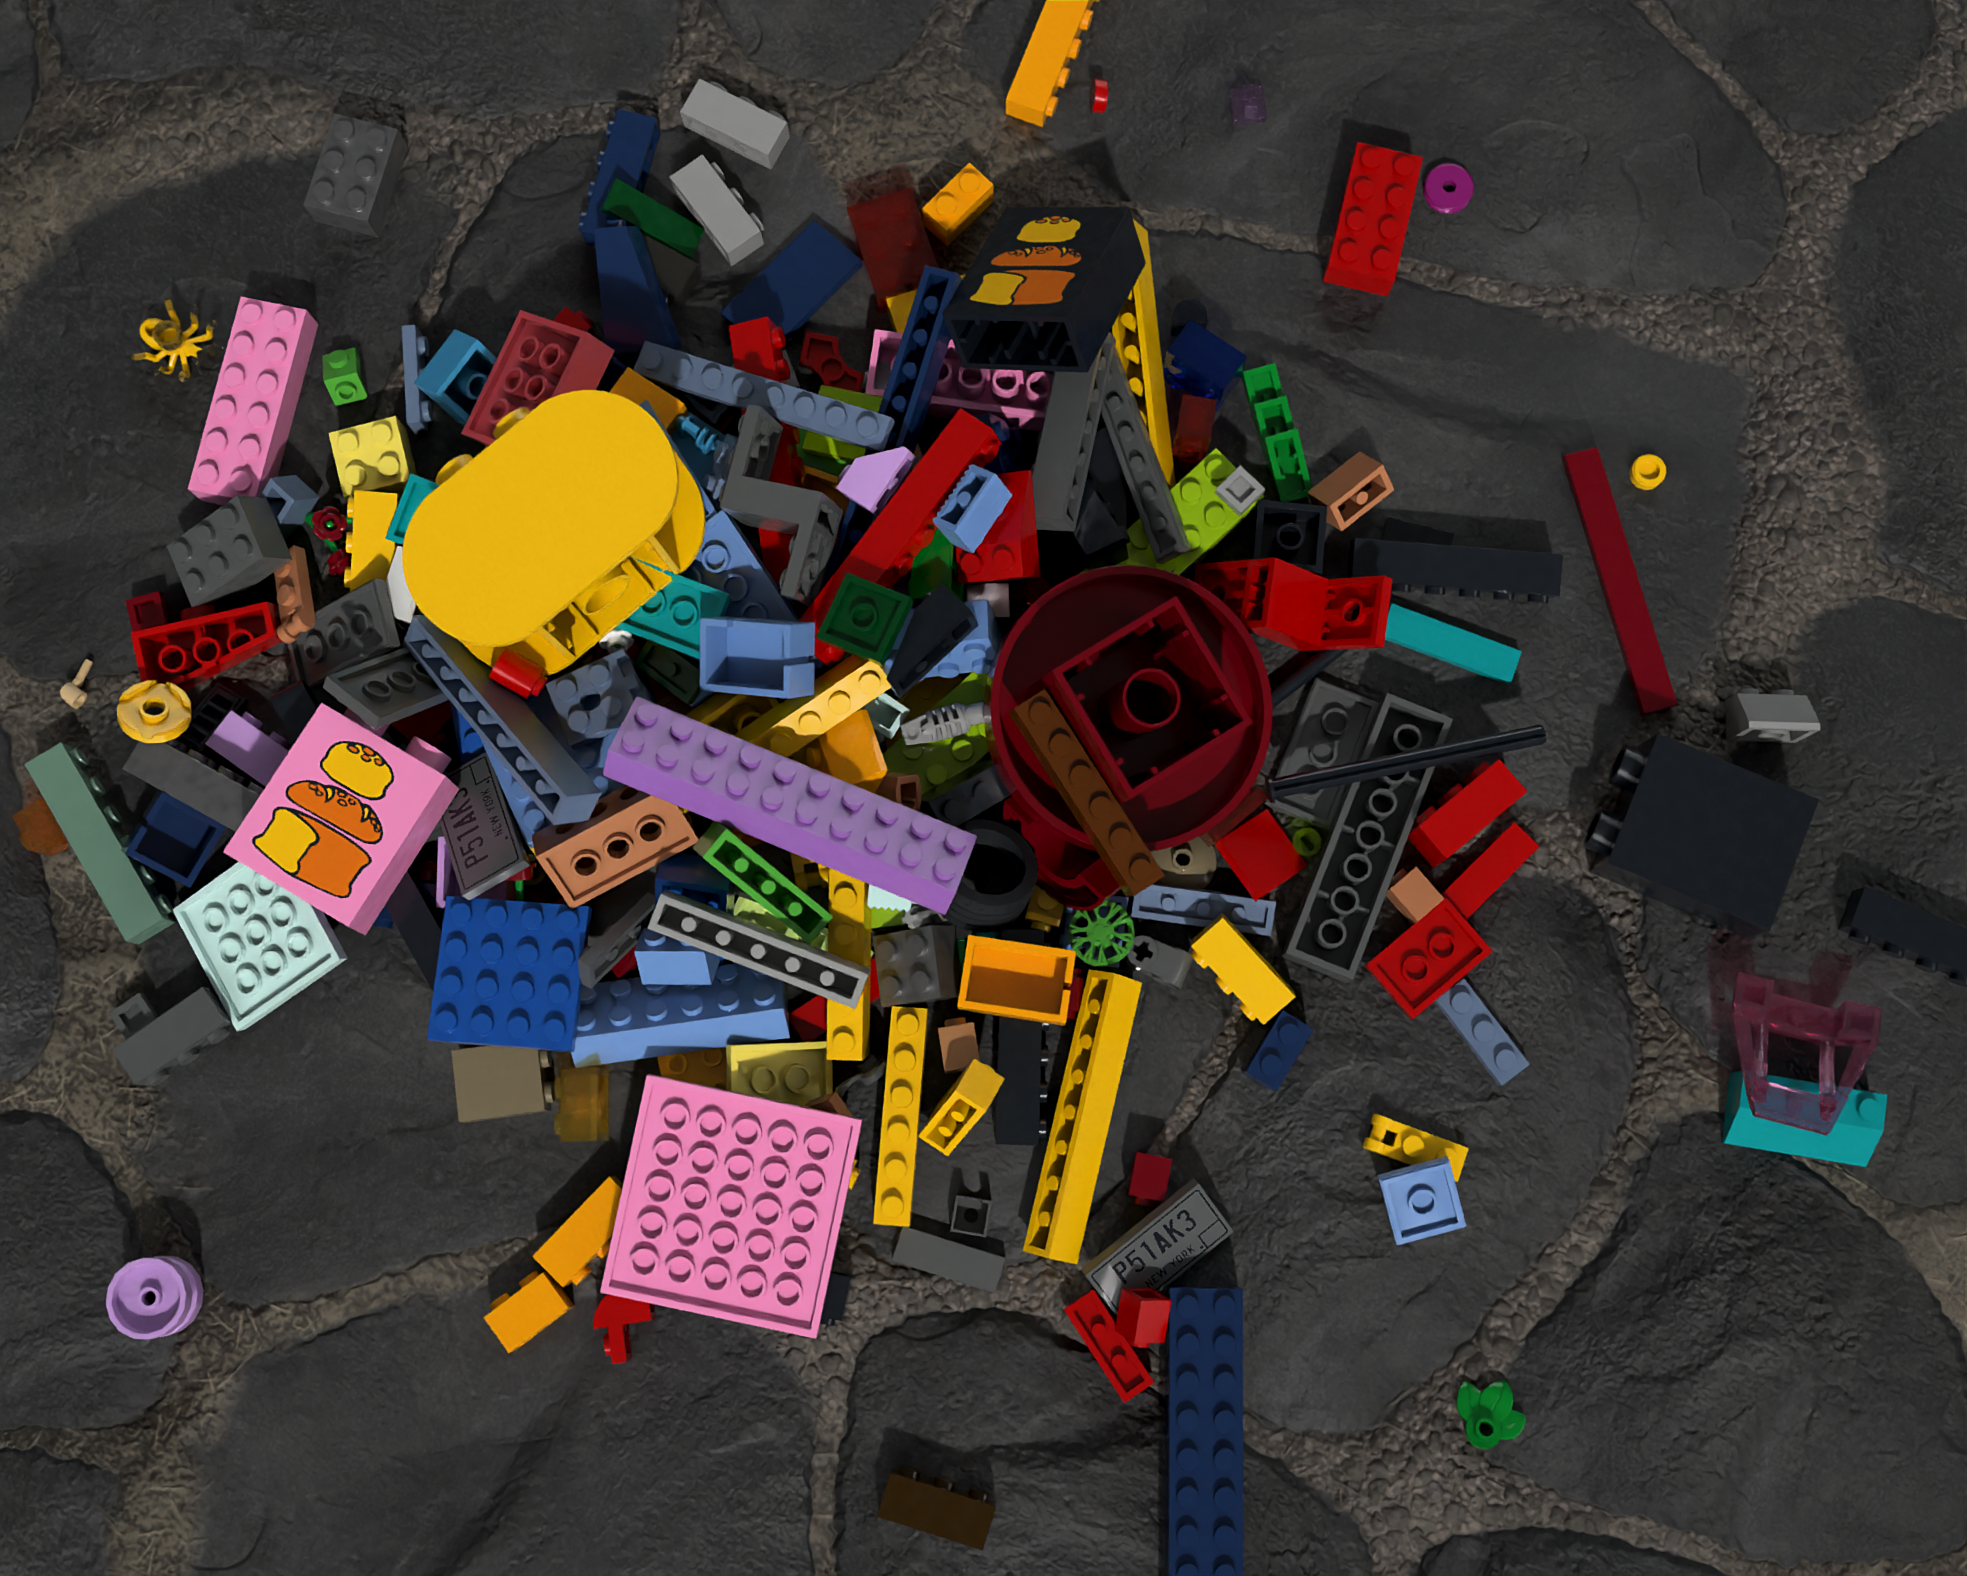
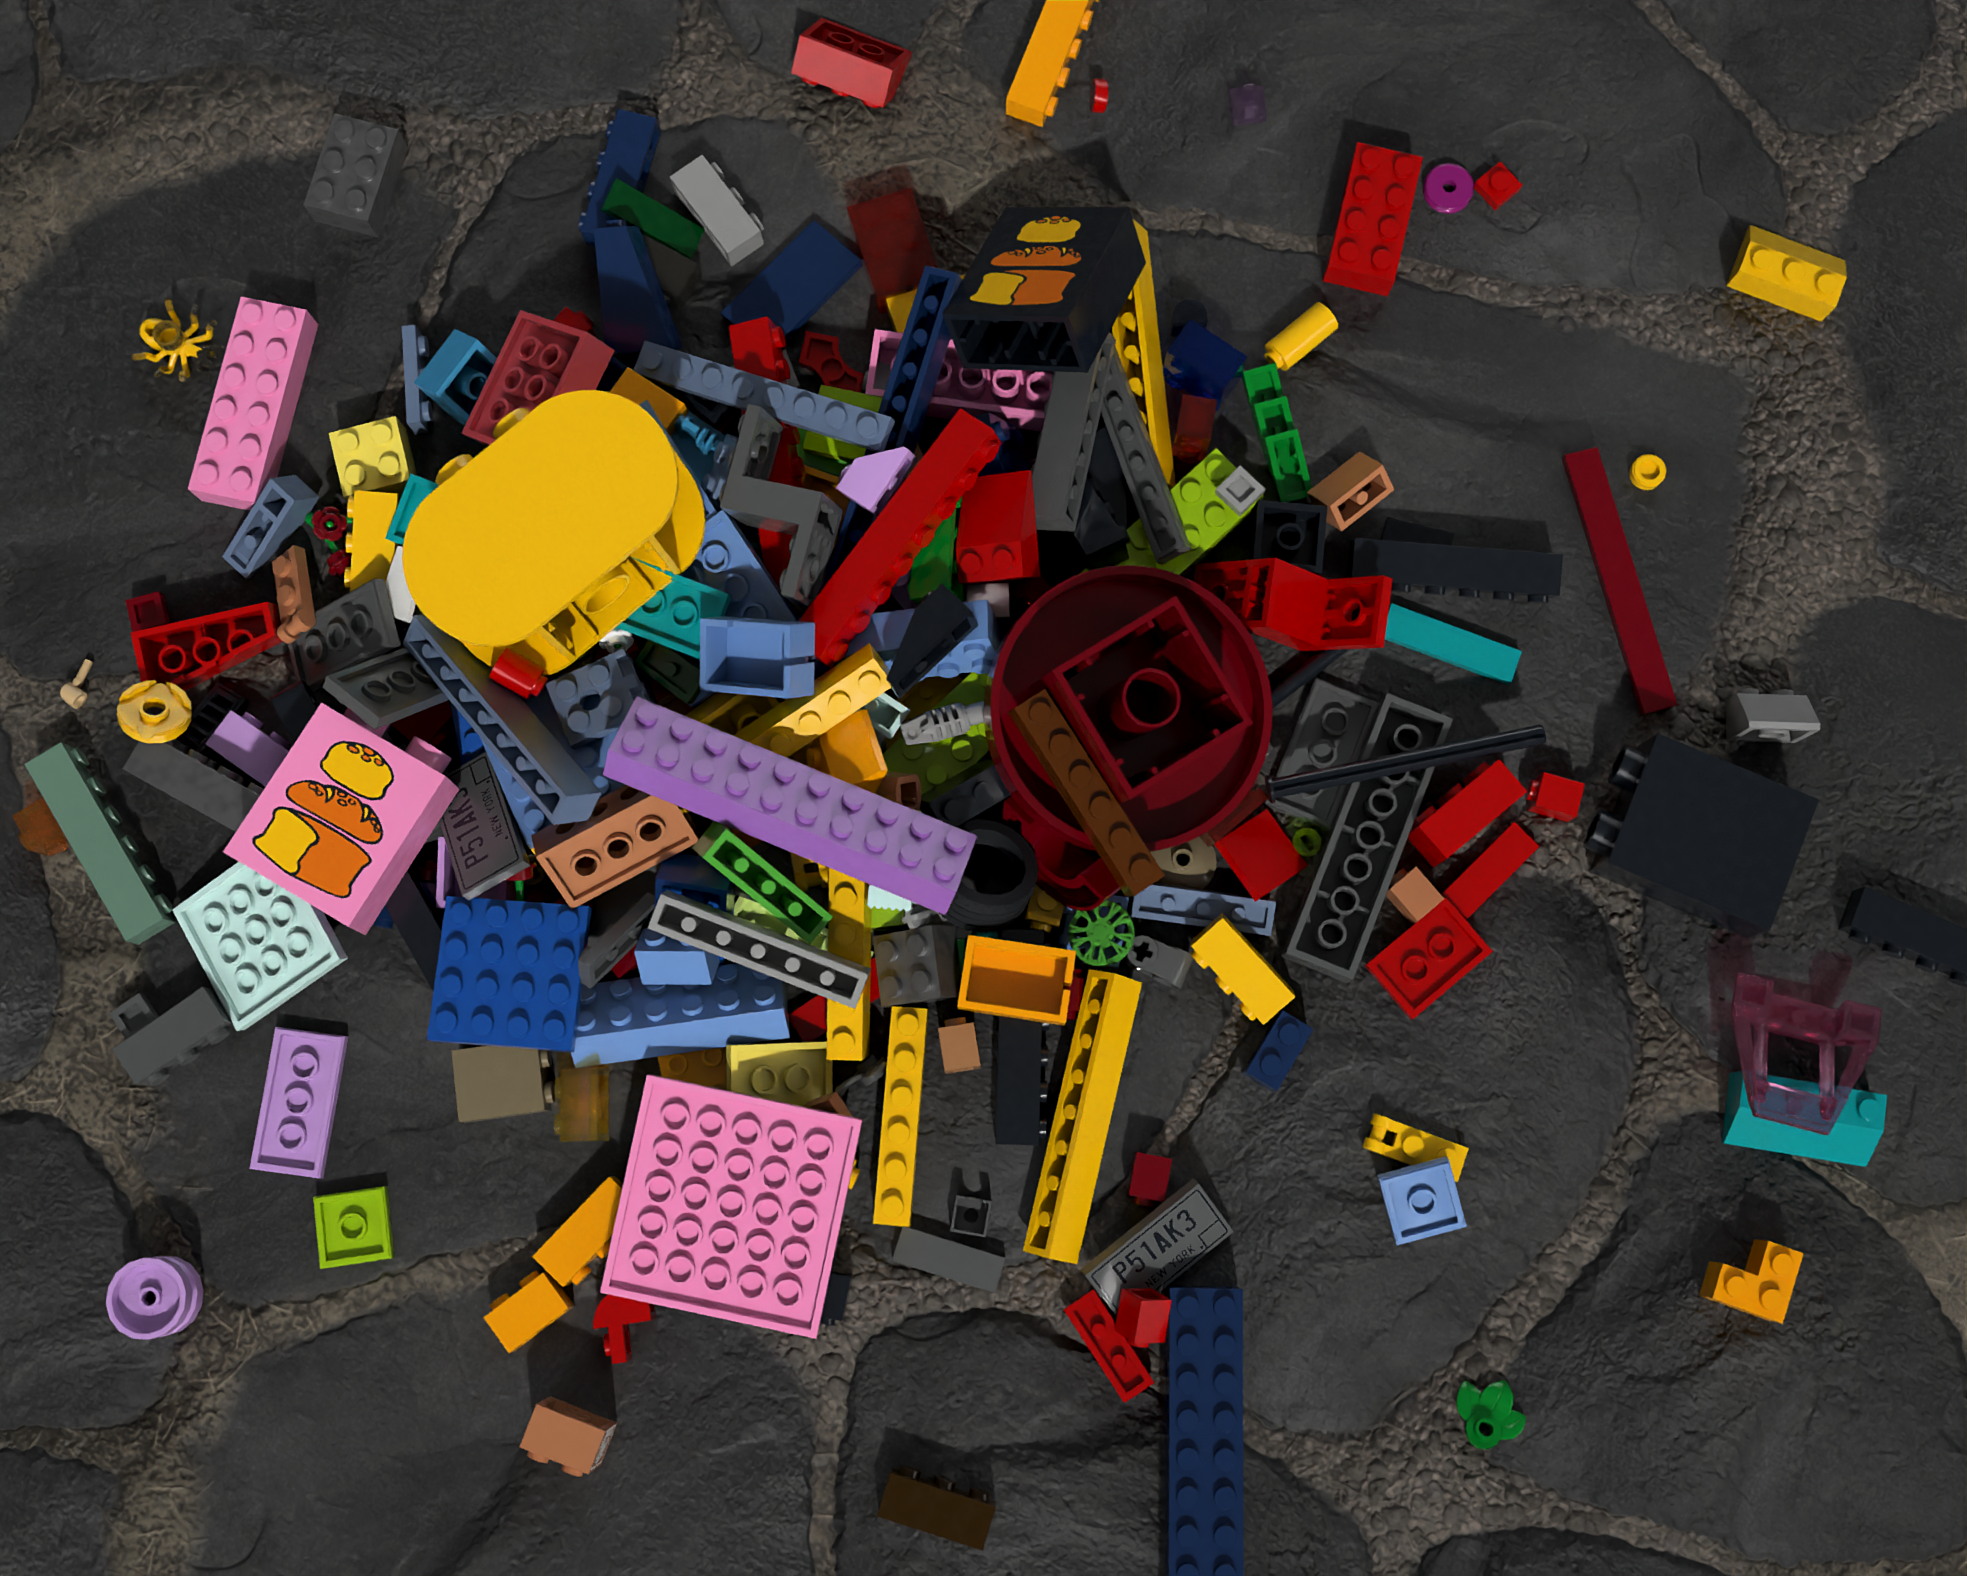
(174, 838): dark blue piece -> none
(197, 611): red tile -> none
(229, 551): dark grey brick -> none
(299, 1102): none -> lavender tile
(343, 376): bright green bracket -> none
(353, 1227): none -> lime tile
(567, 1436): none -> nougat brick
(735, 123): light grey brick -> none
(850, 62): none -> slope
(864, 619): dark green tile -> none
(958, 204): light orange brick -> none
(961, 1107): yellow brick -> none
(972, 508): medium blue brick -> none
(1300, 336): none -> yellow brick
(1481, 1032): sand blue plate -> none
(1497, 186): none -> red plate
(1554, 796): none -> red brick
(1763, 1286): none -> light orange brick
(1788, 274): none -> yellow slope

